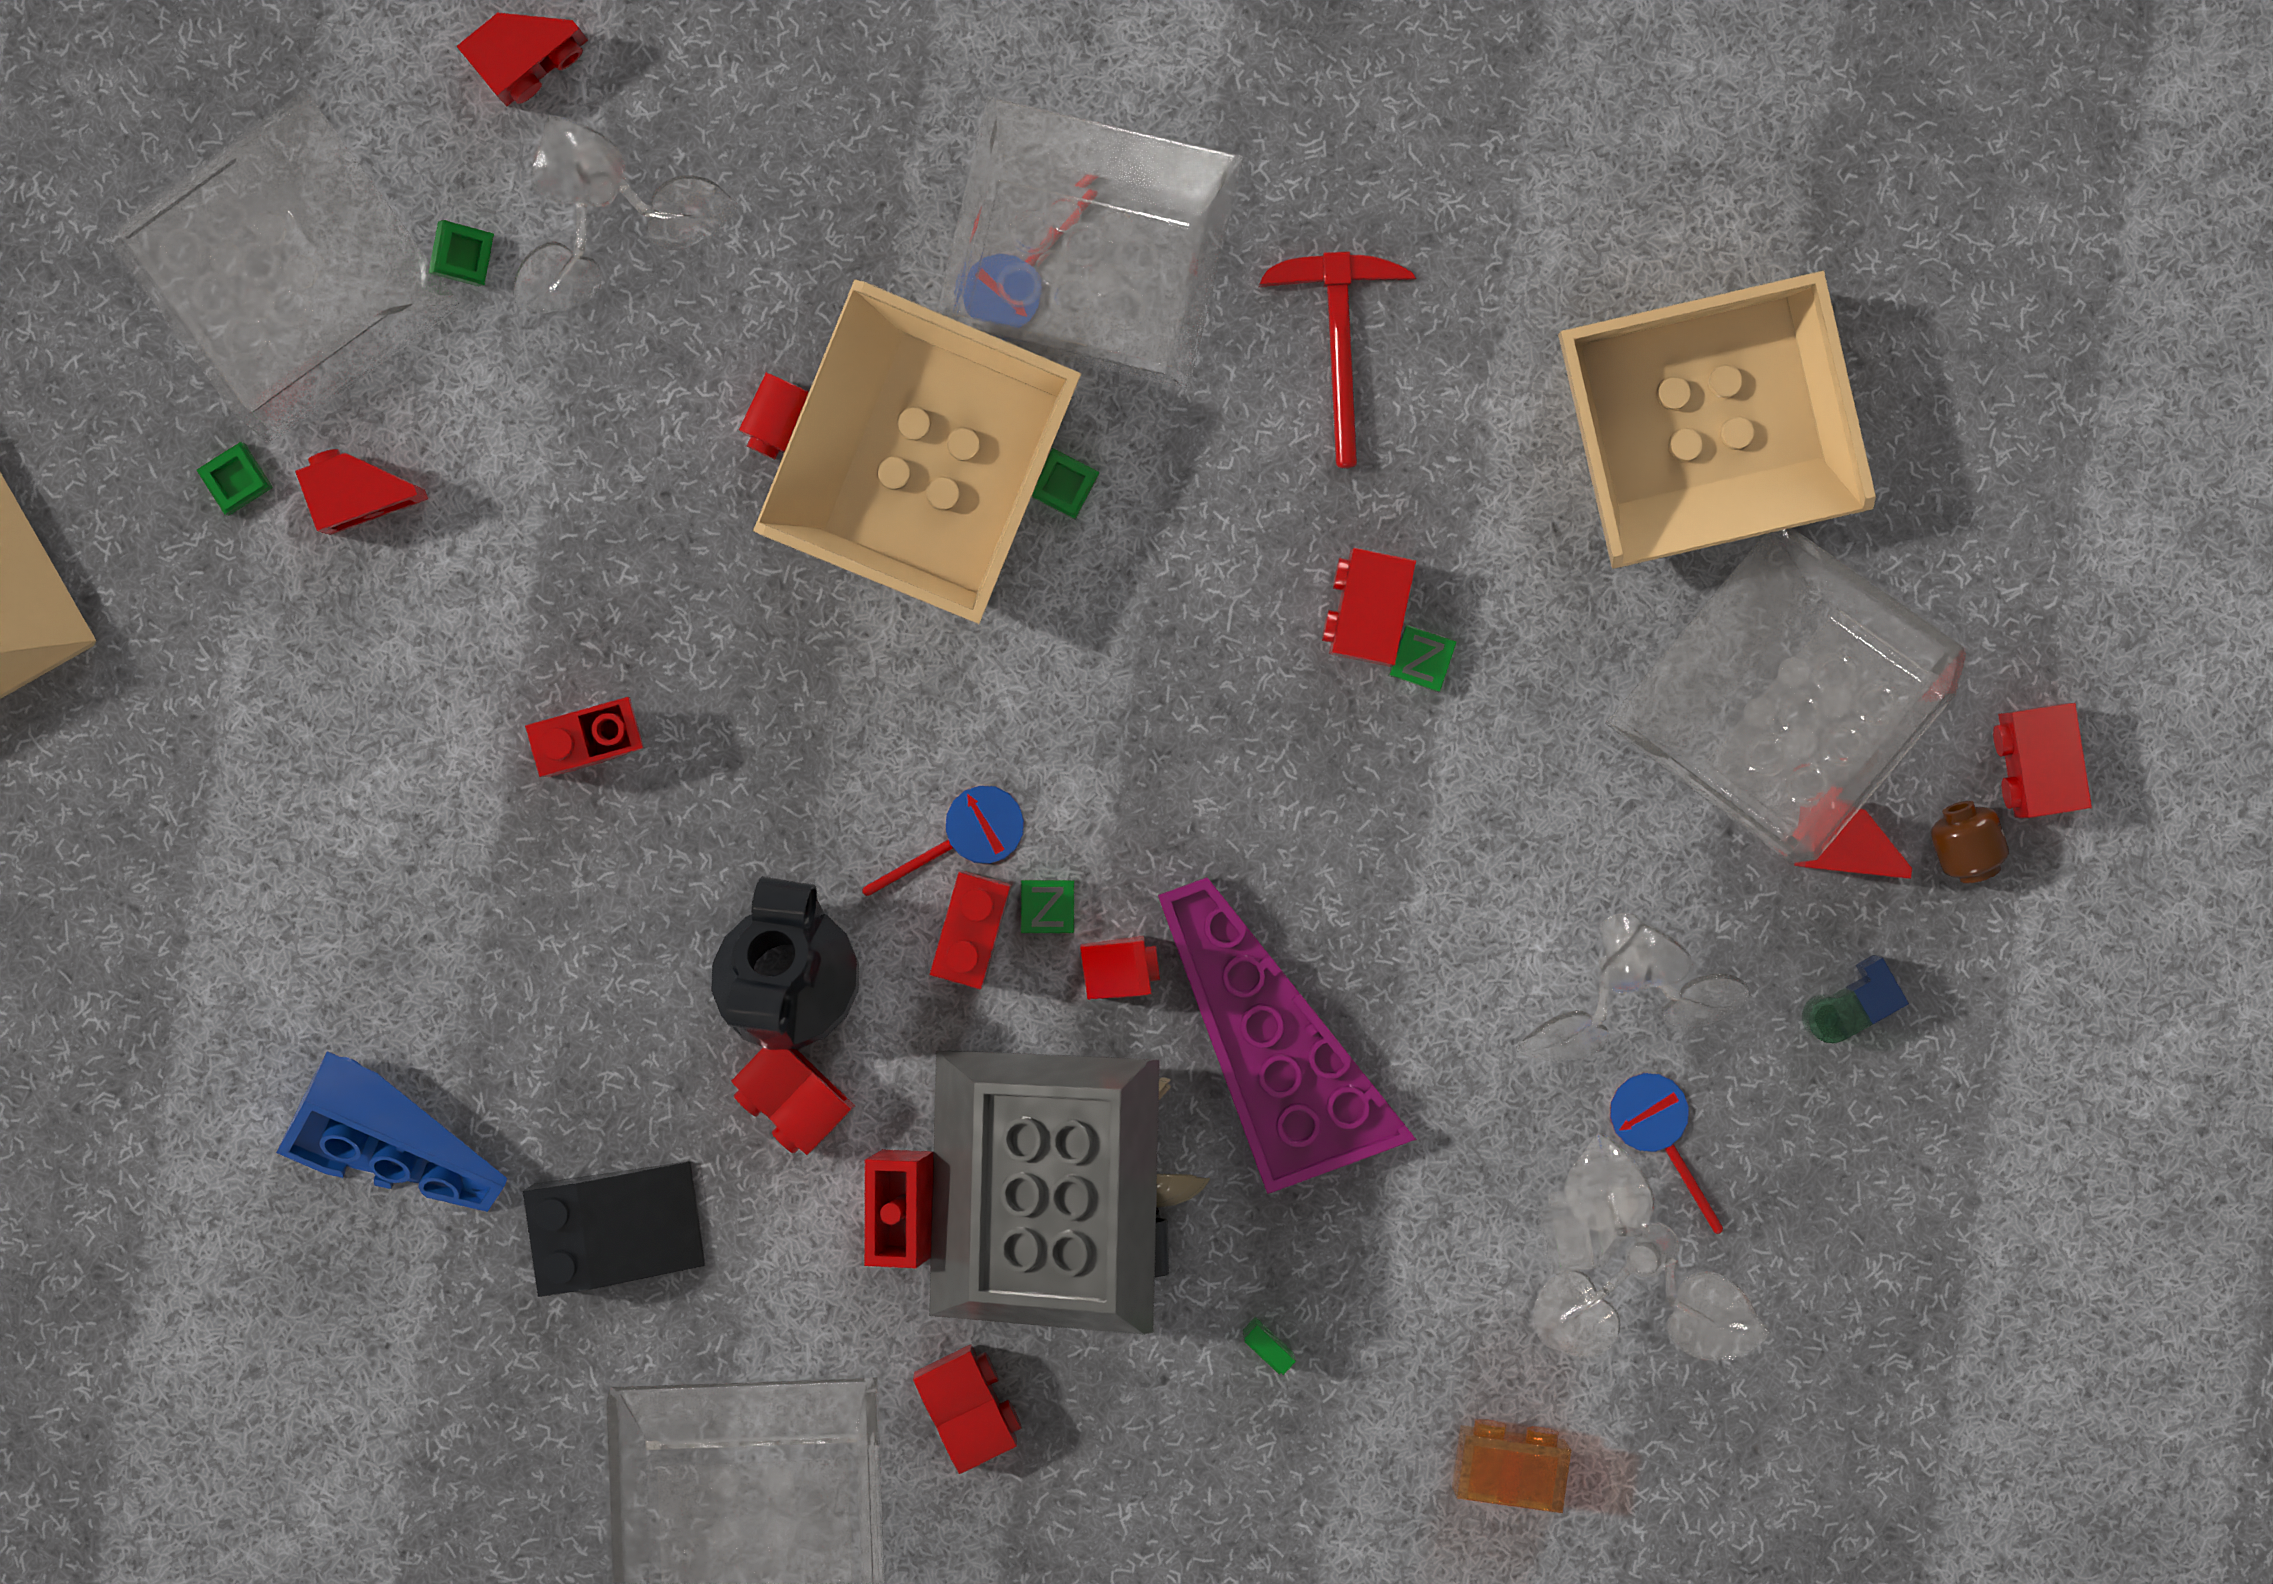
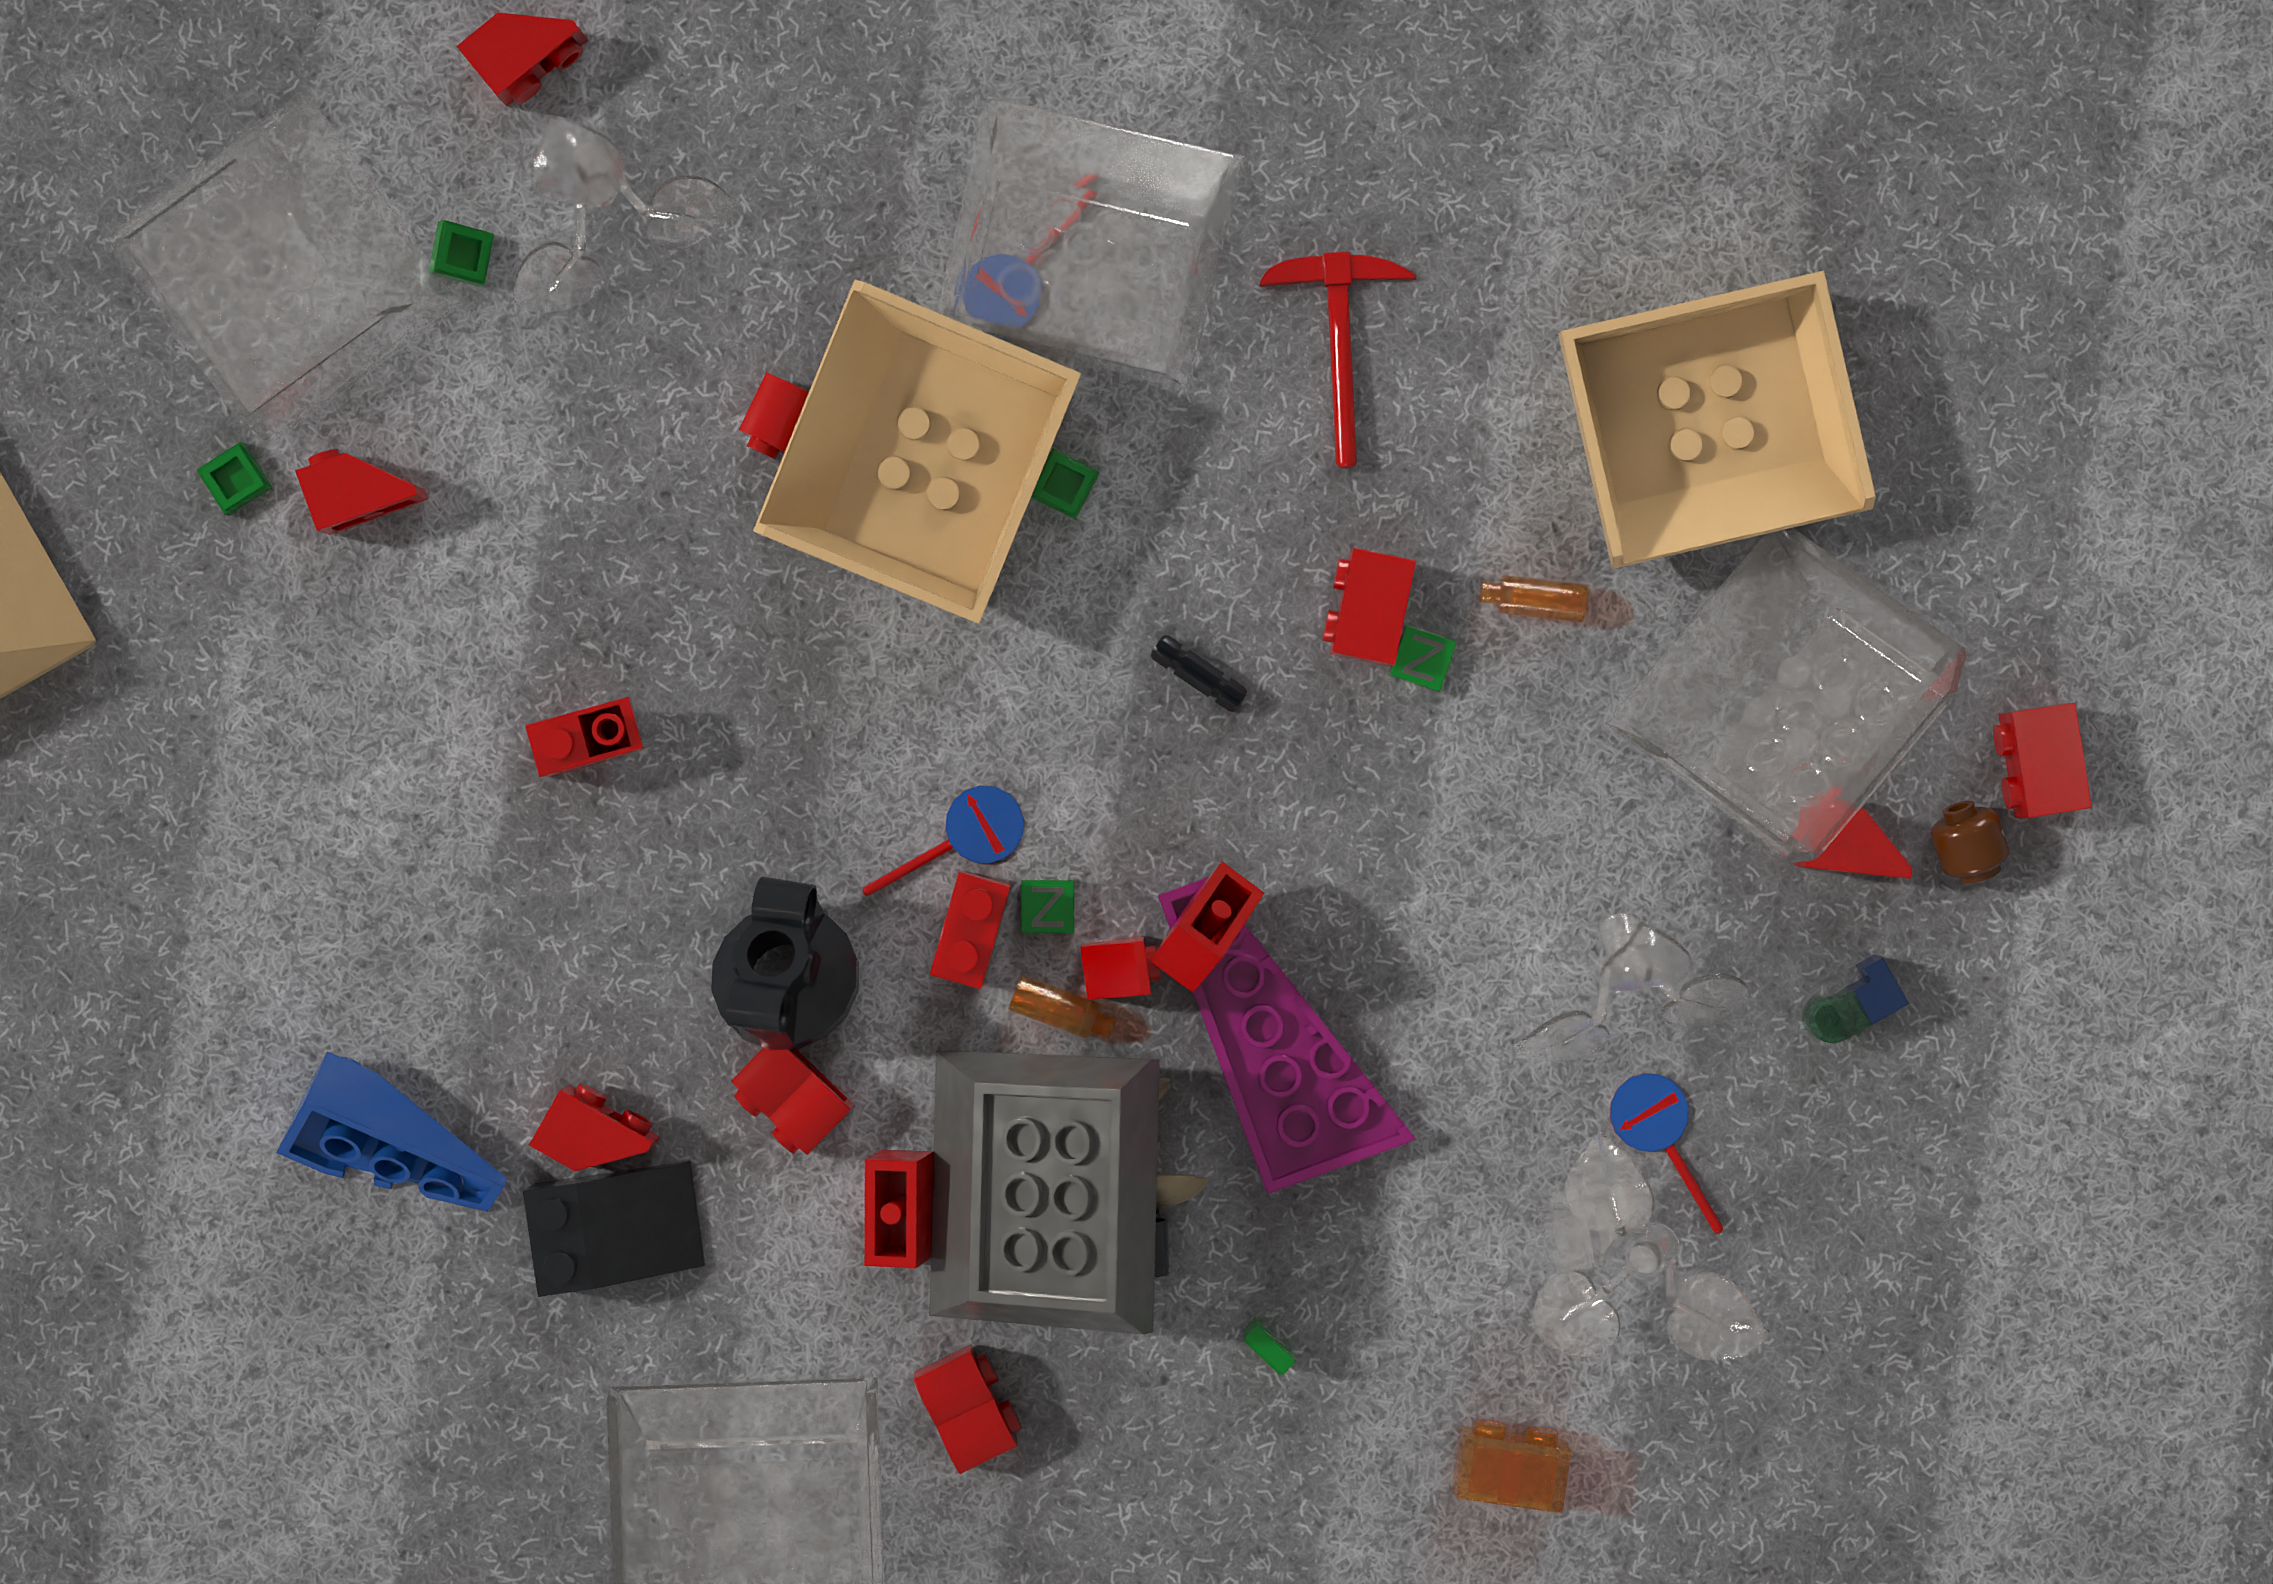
(587, 1133): none -> red slope
(1059, 1008): none -> clear orange cylinder
(1198, 673): none -> black axle
(1207, 927): none -> red brick
(1536, 598): none -> clear orange cylinder

